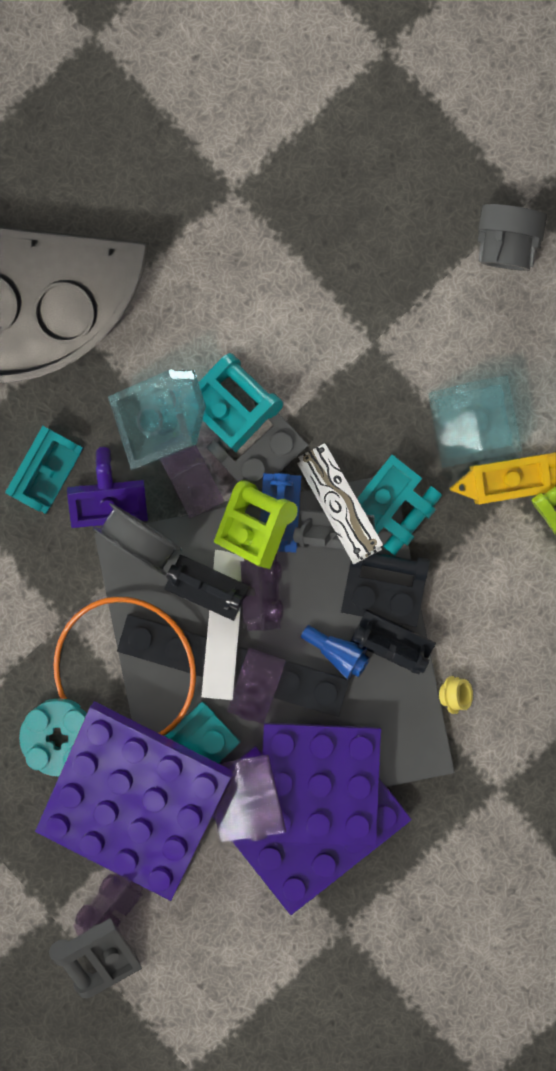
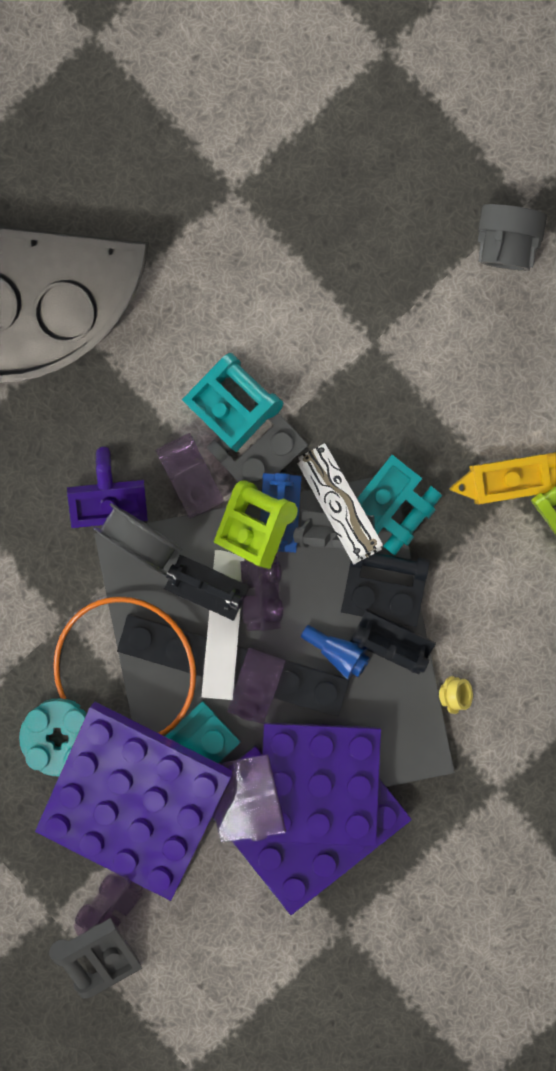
(44, 470): teal hinge -> none
(159, 416): clear light blue slope -> none
(475, 421): clear light blue slope -> none

